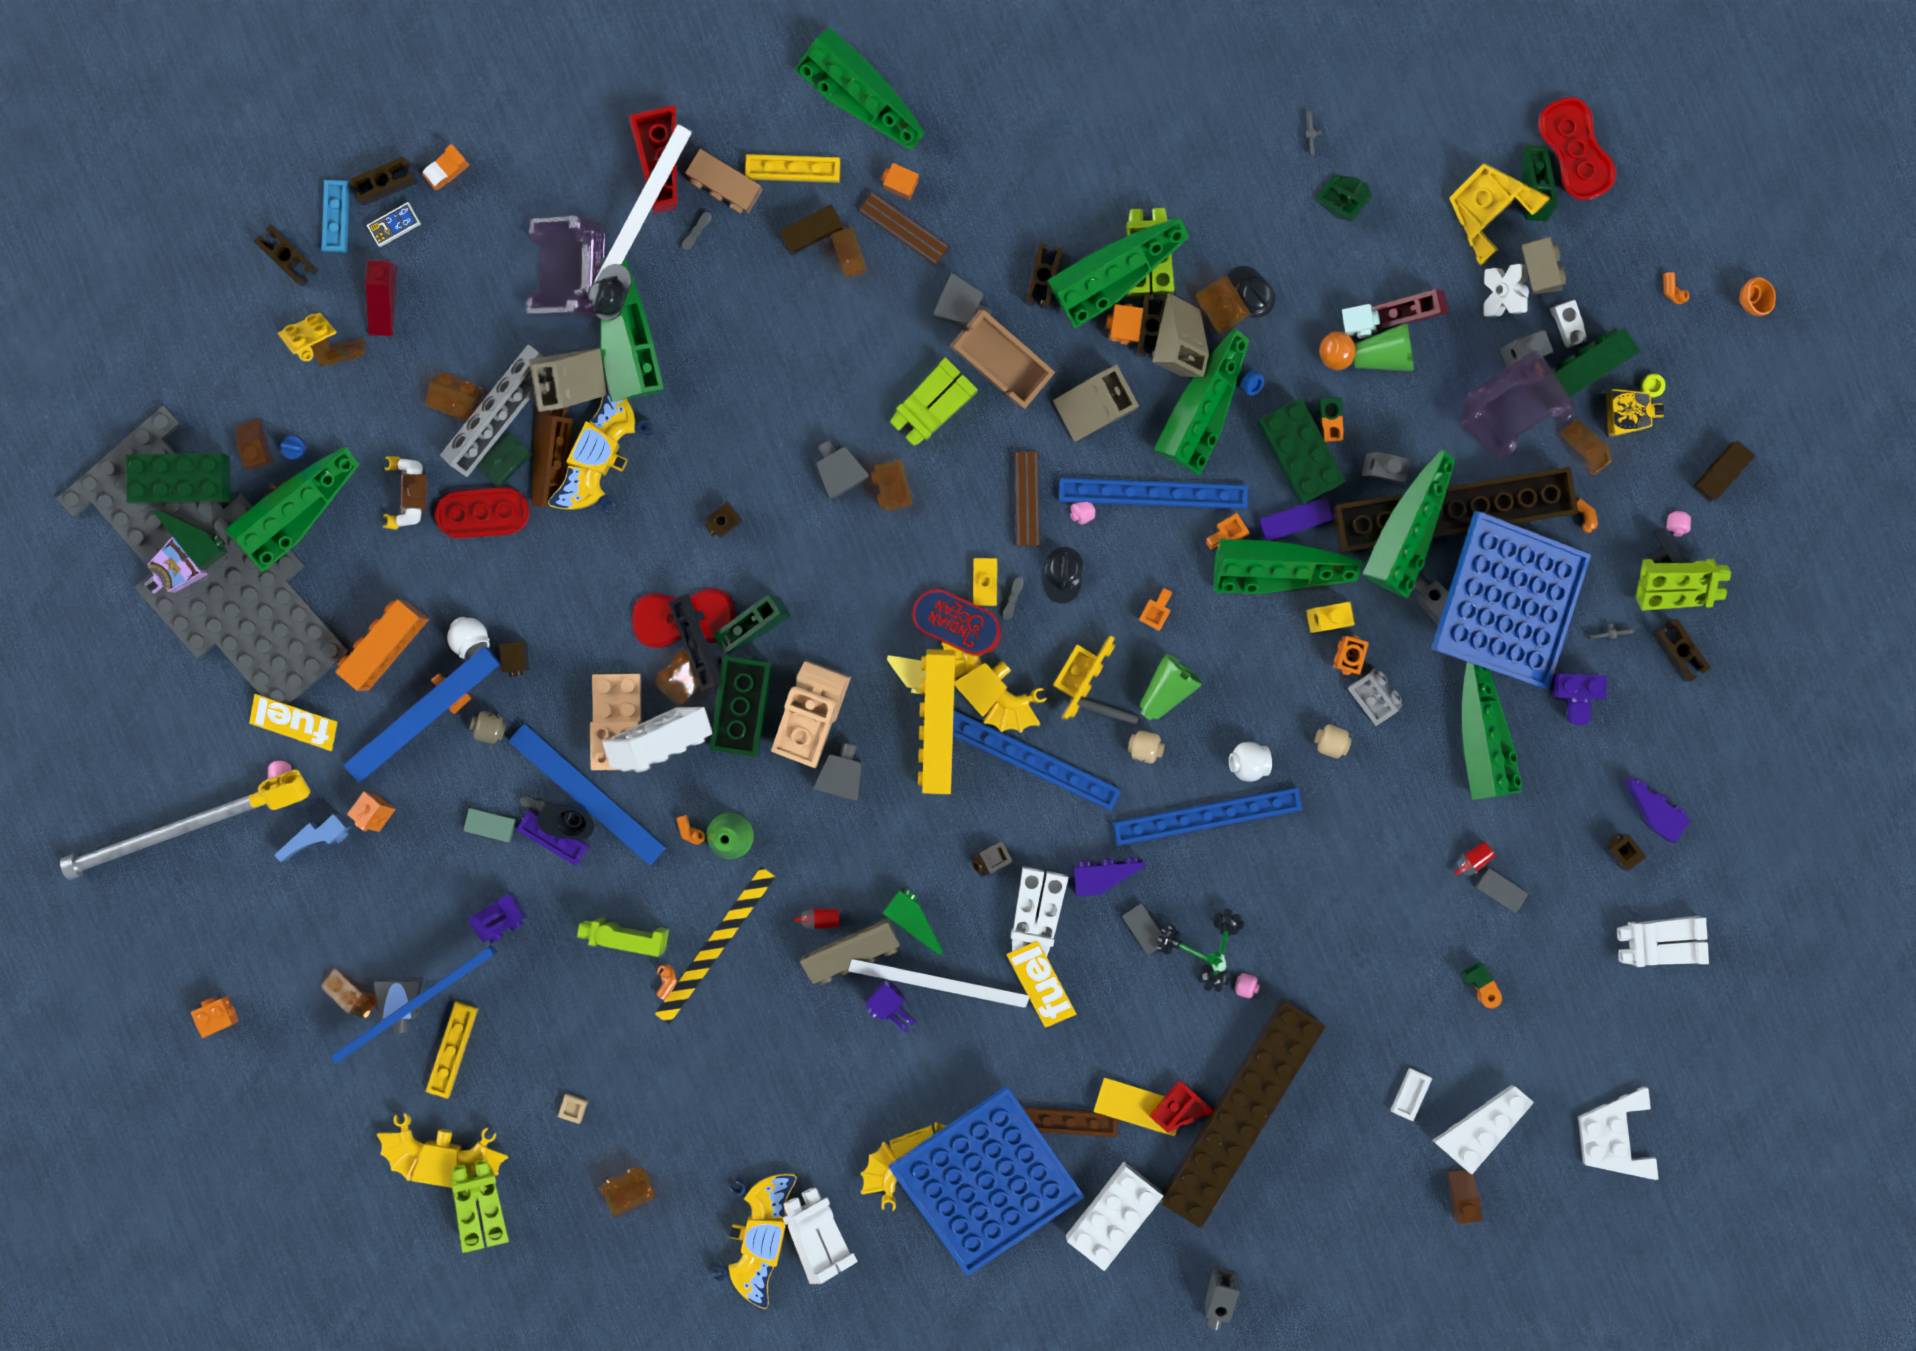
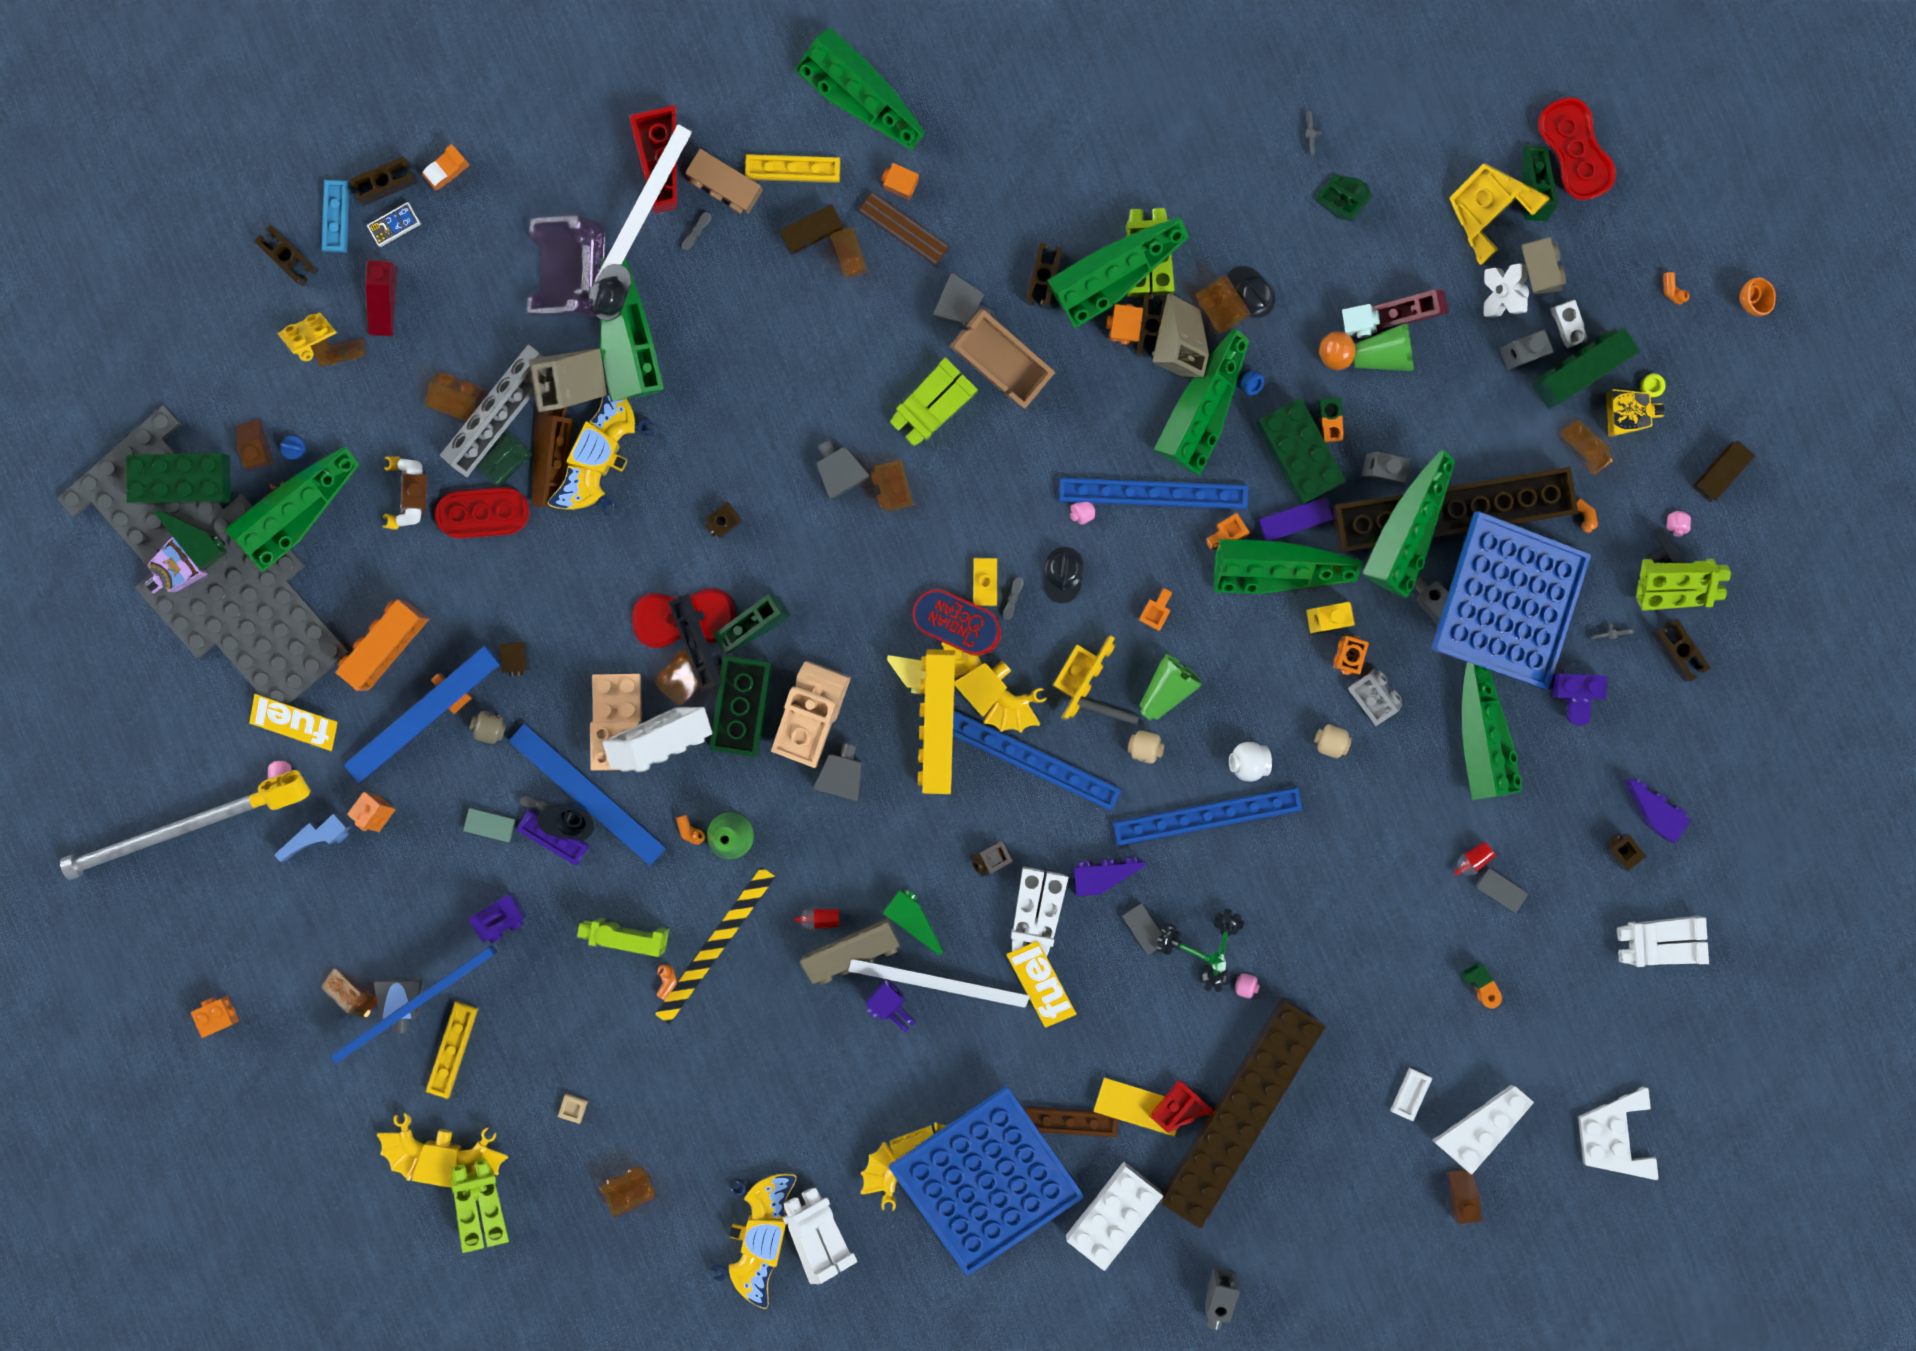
(467, 637): white piece -> none
(1027, 499): reddish brown tile -> none
(1096, 403): dark tan slope -> none
(1514, 403): clear purple windscreen -> none

